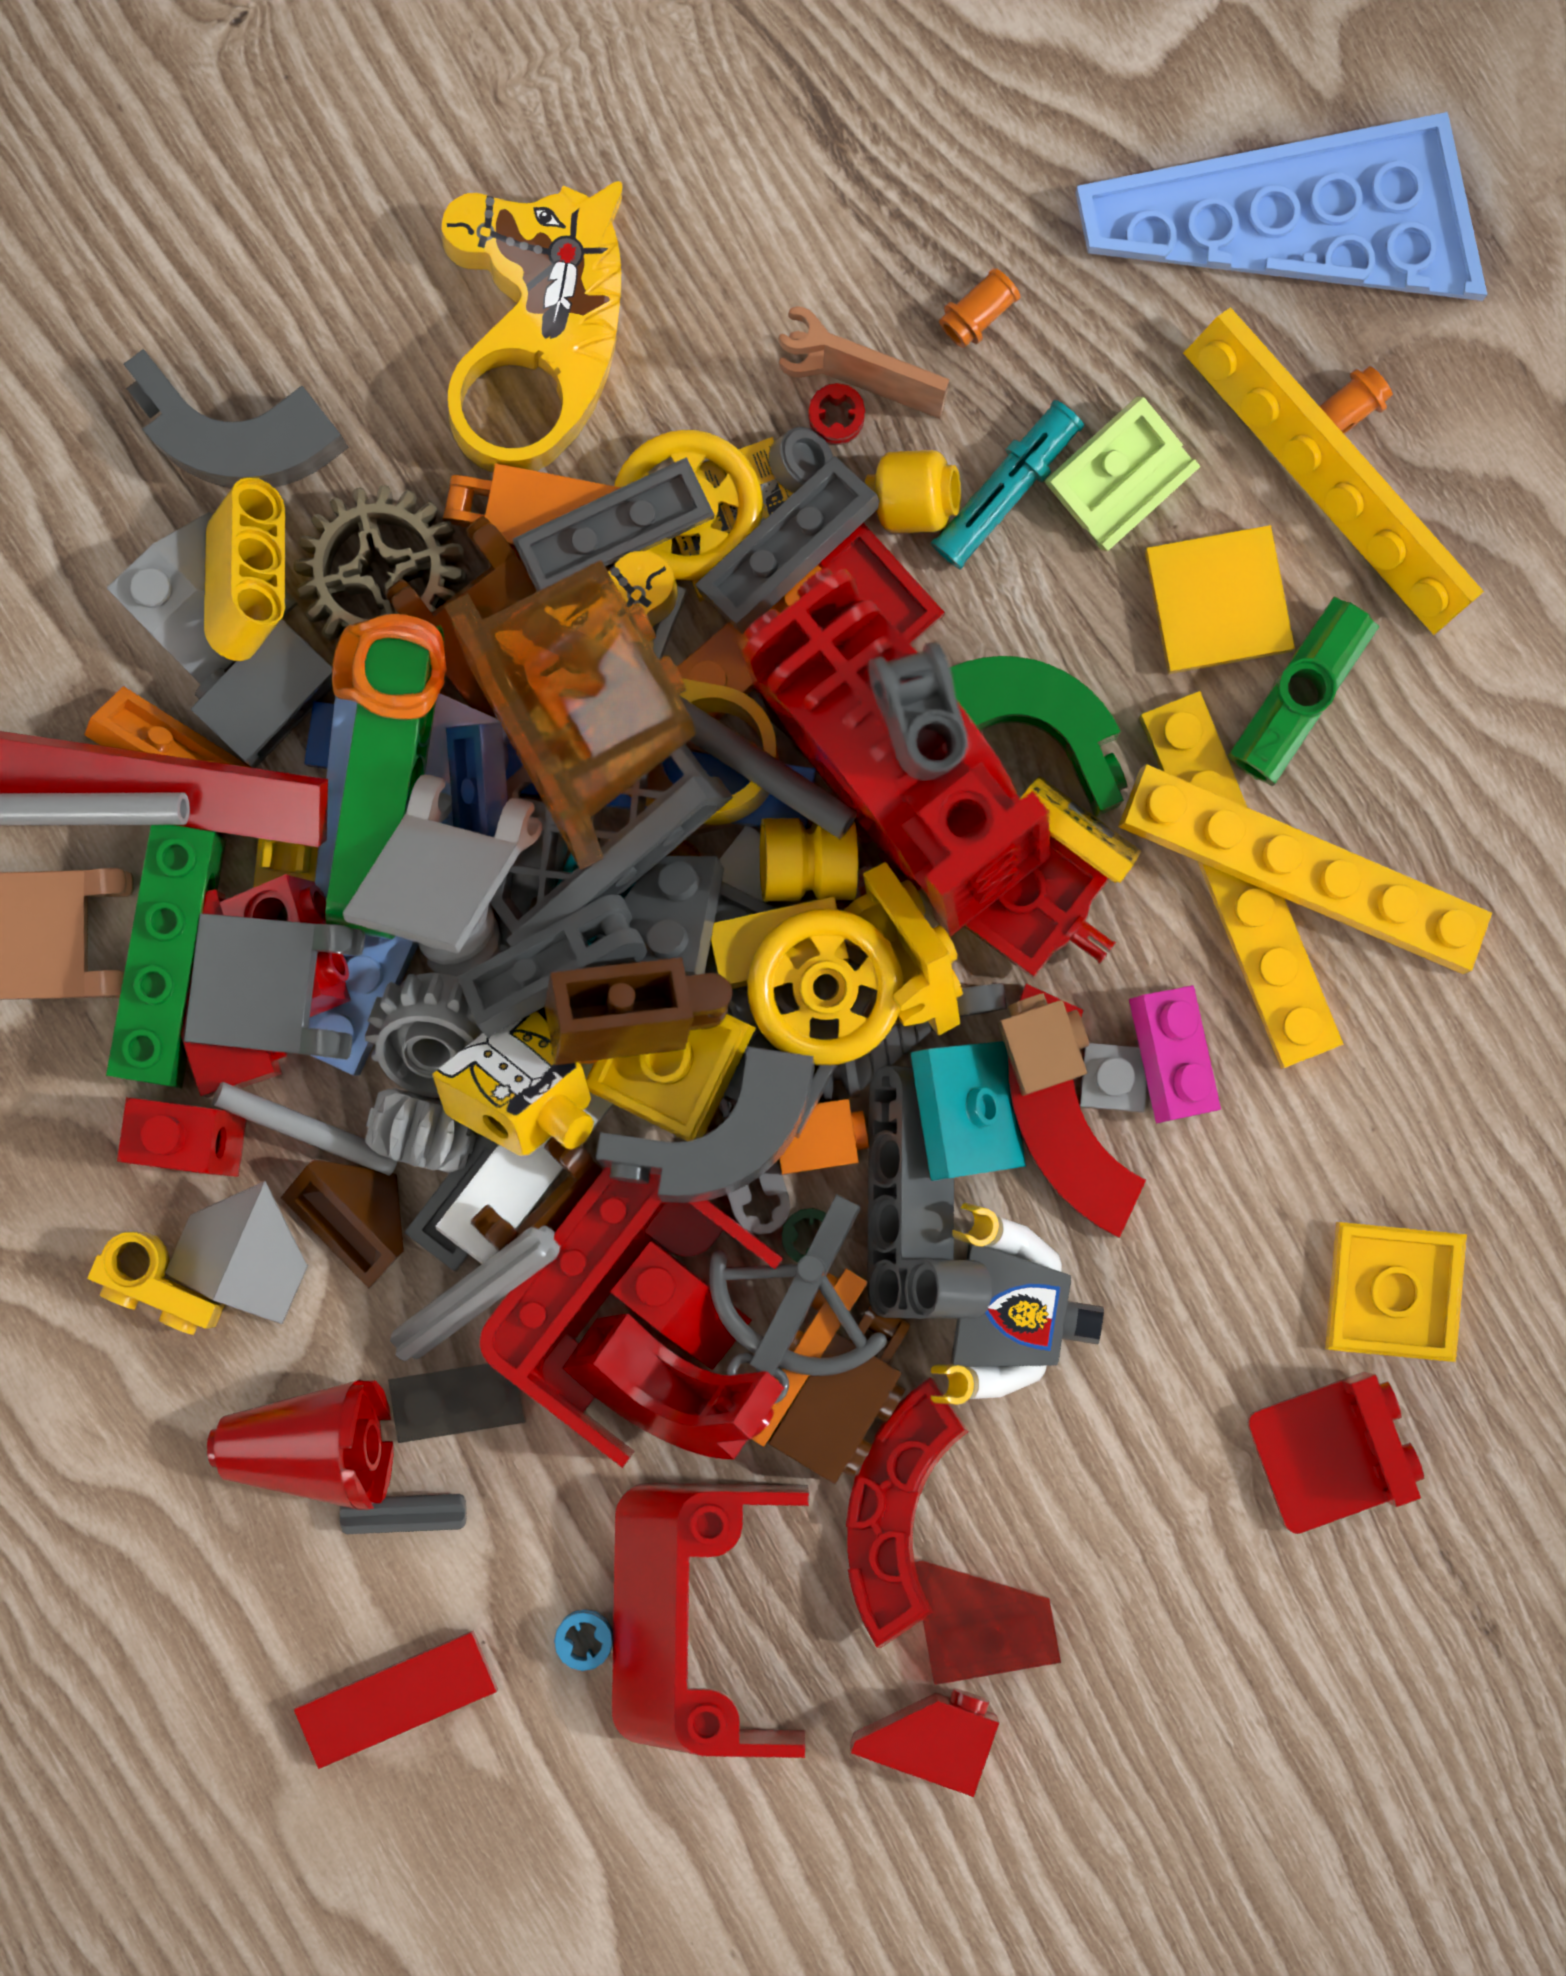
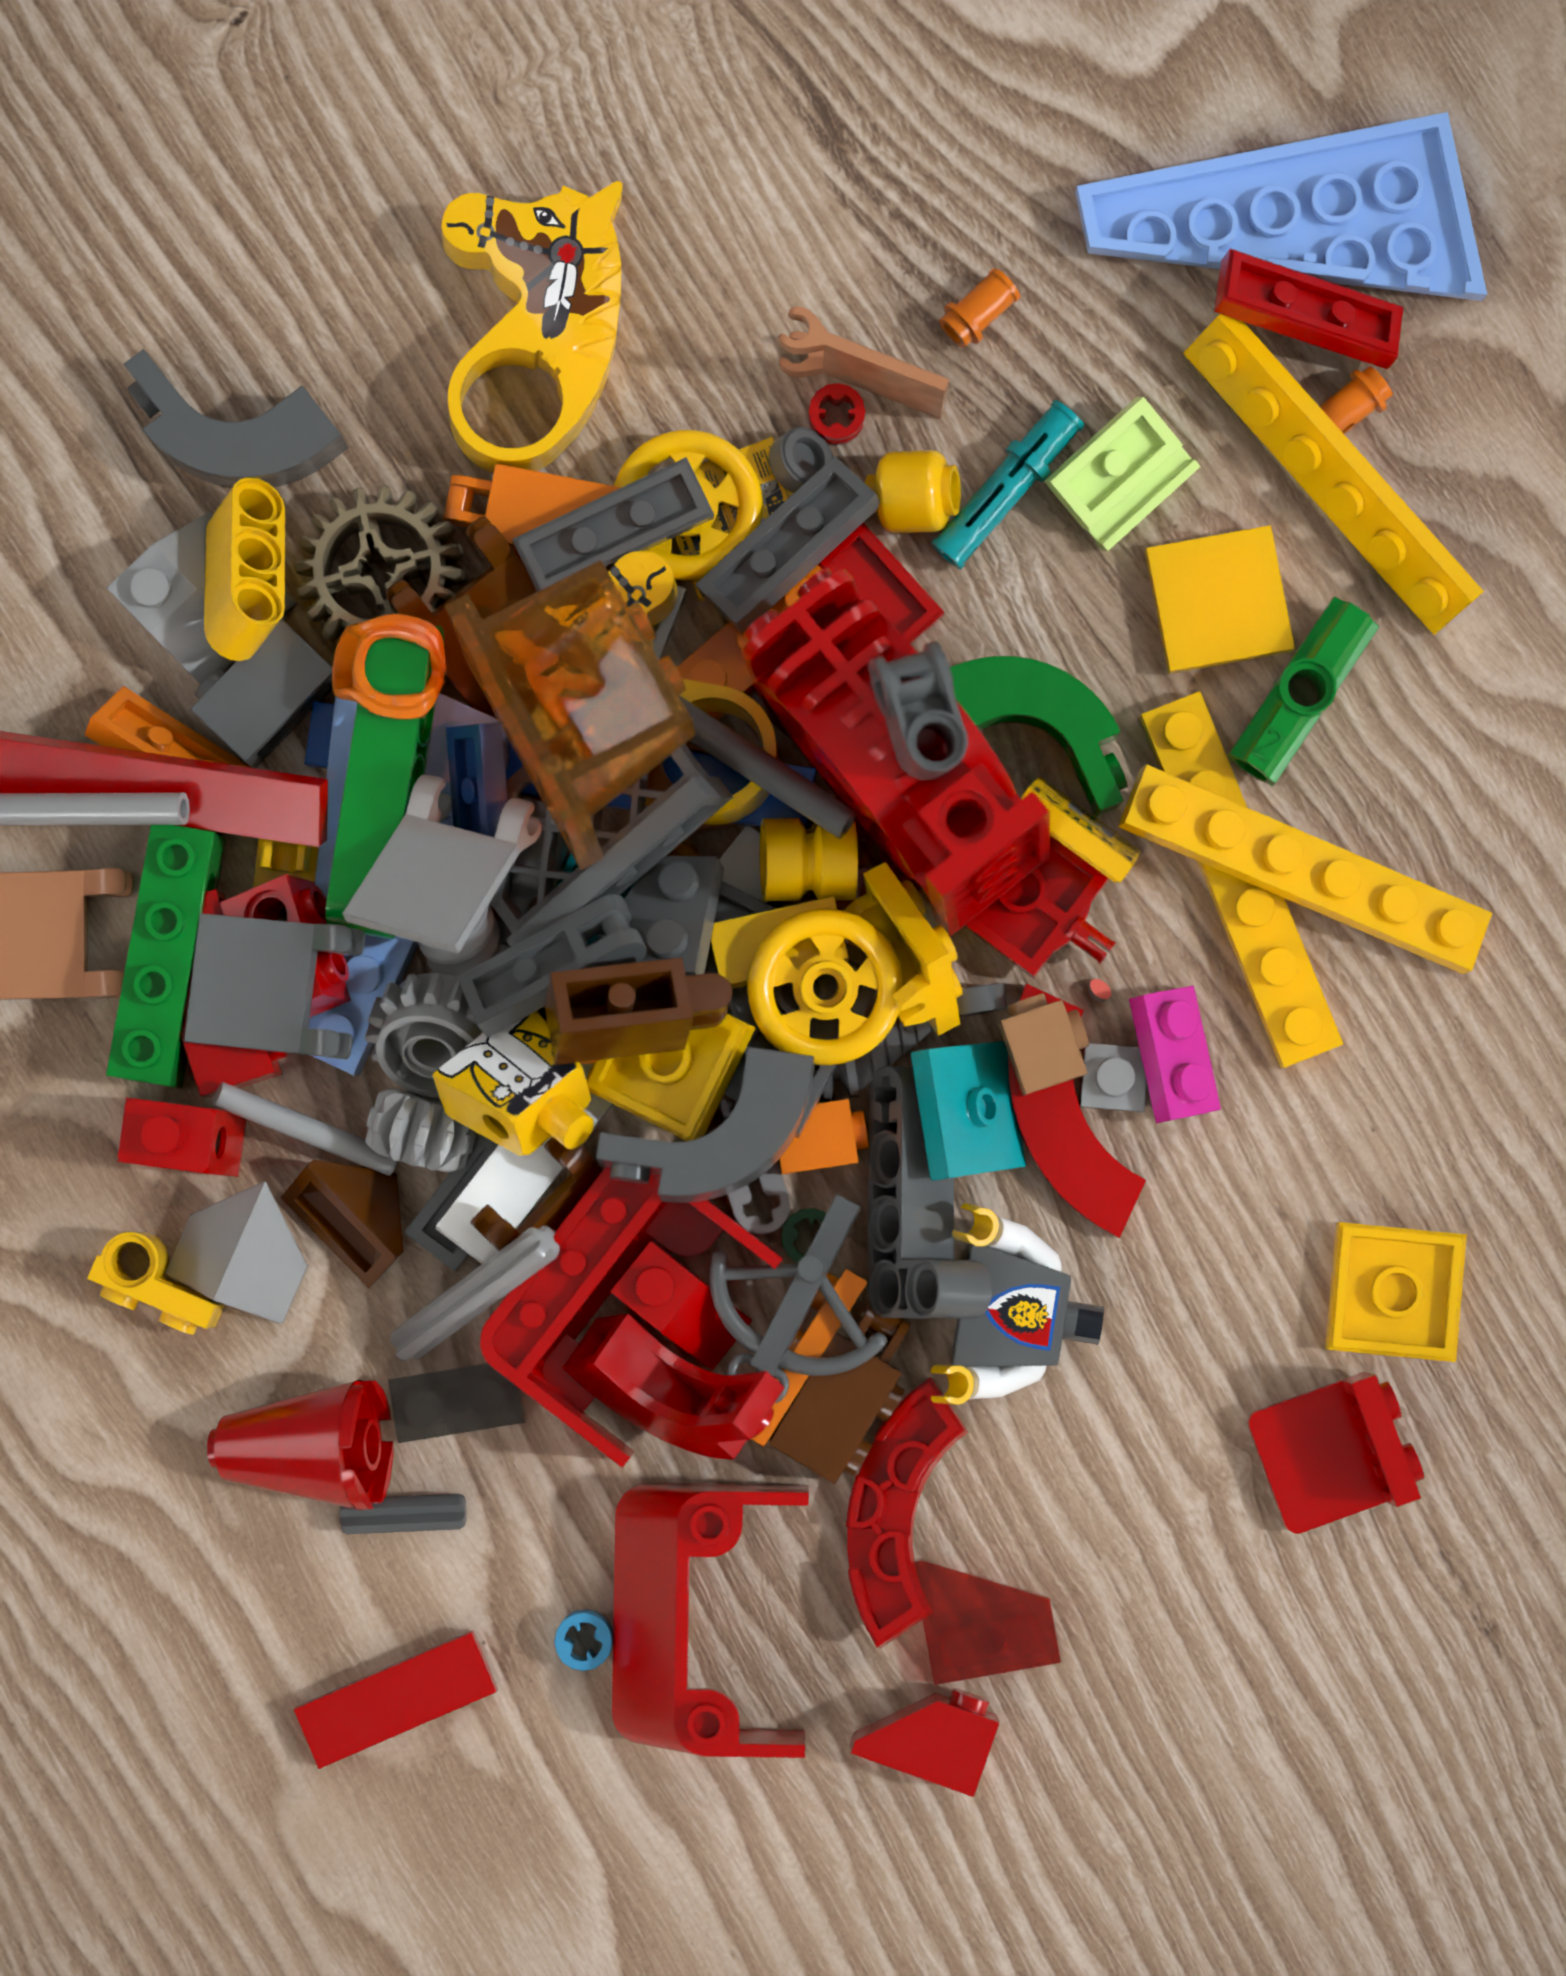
(1099, 990): none -> coral piece
(1308, 309): none -> red tile

